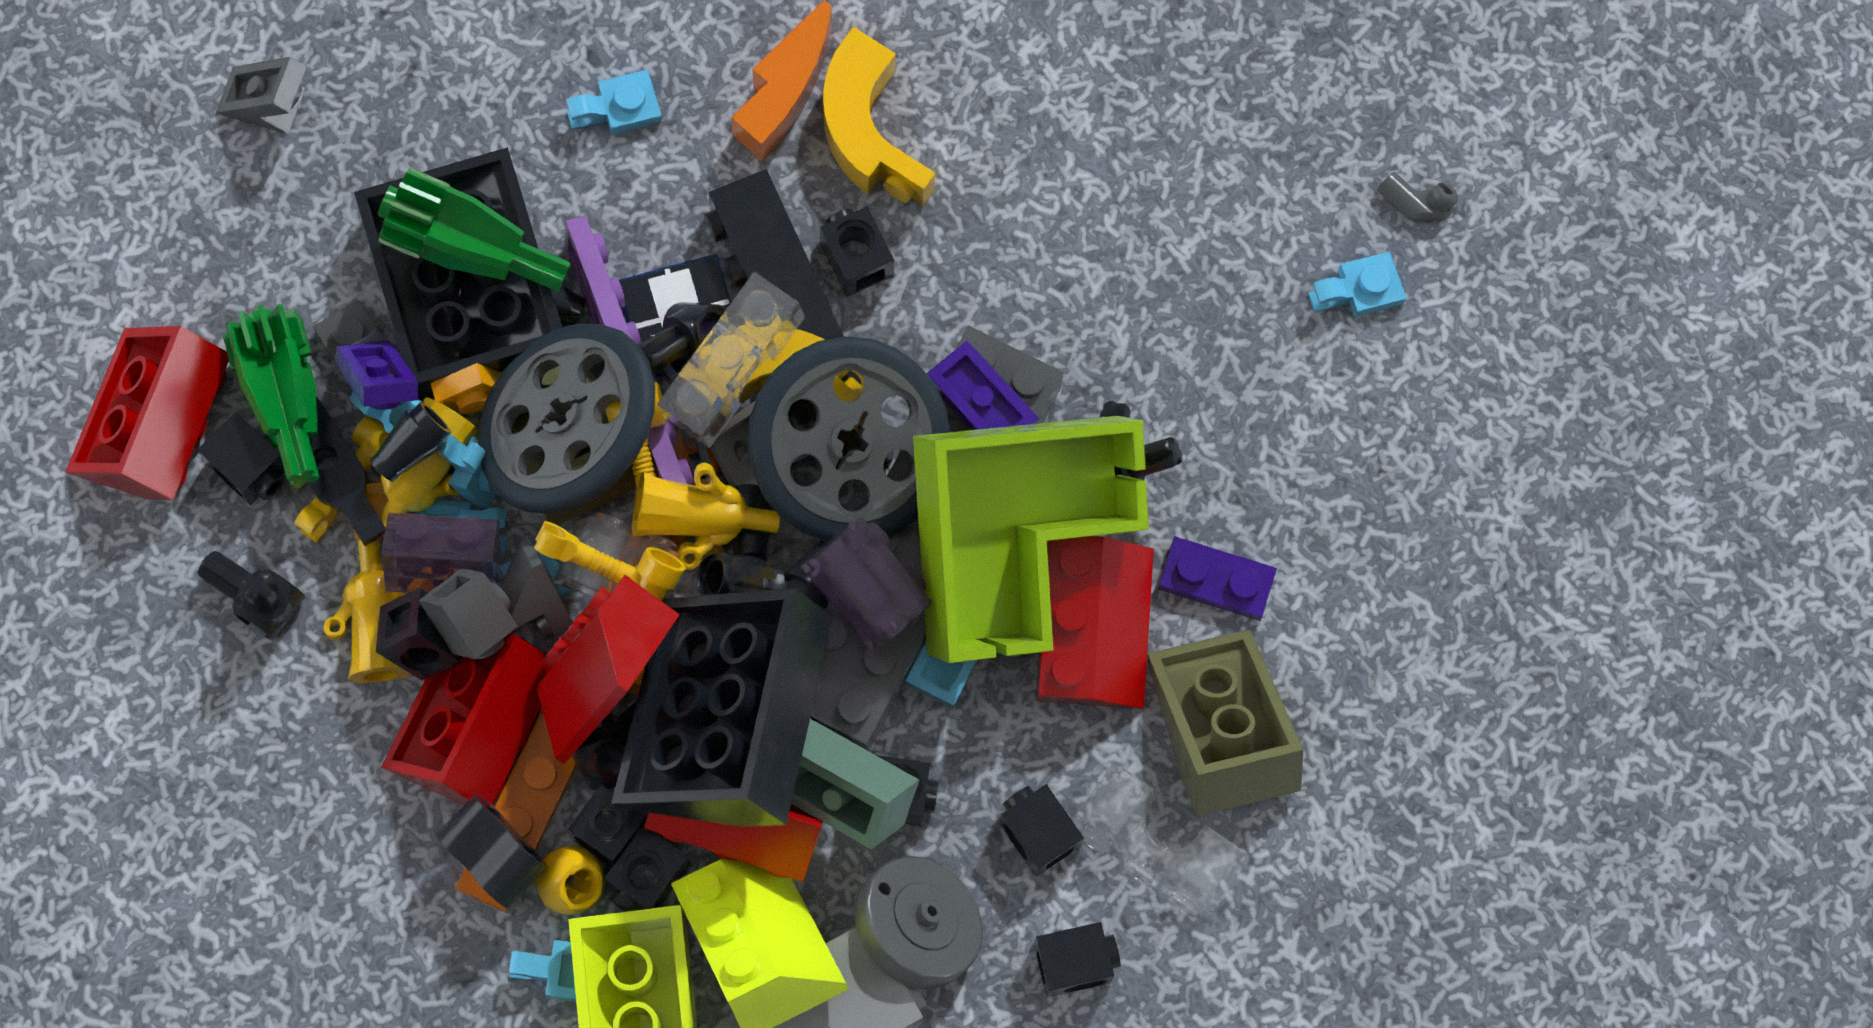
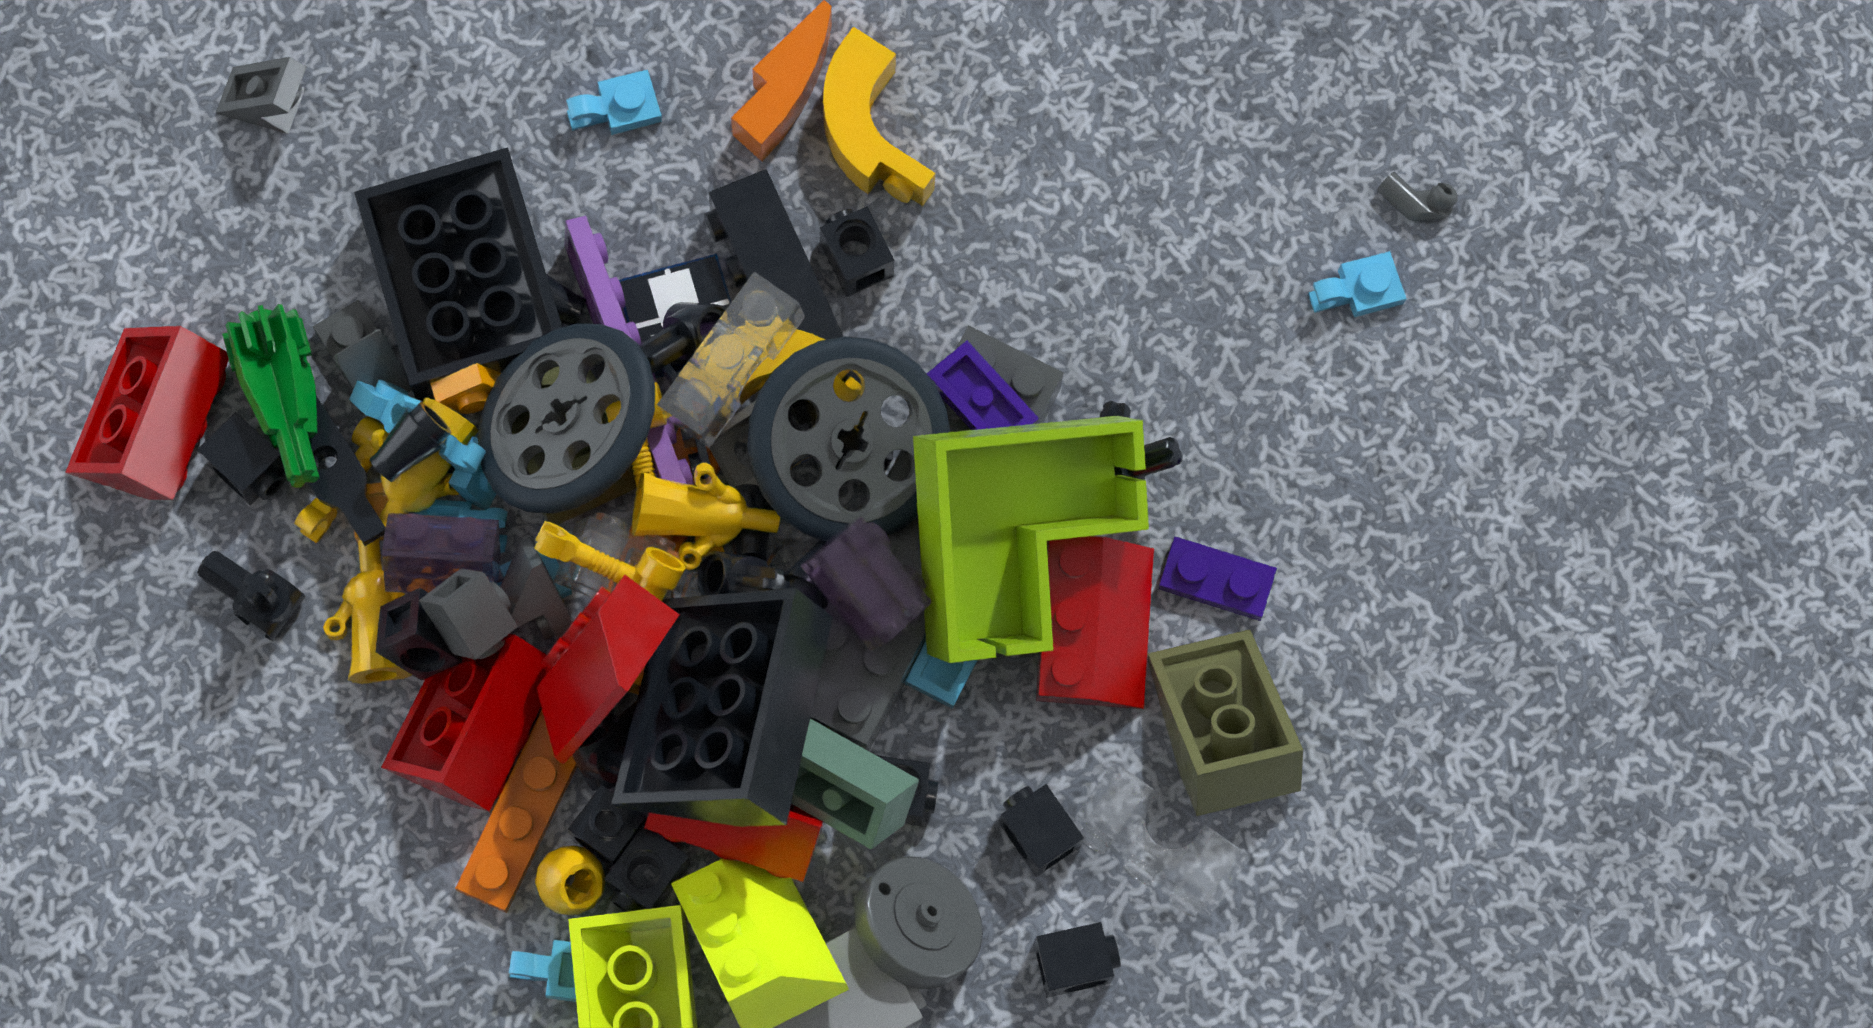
(377, 374): dark purple plate -> none
(461, 233): green piece -> none
(491, 851): black axle -> none

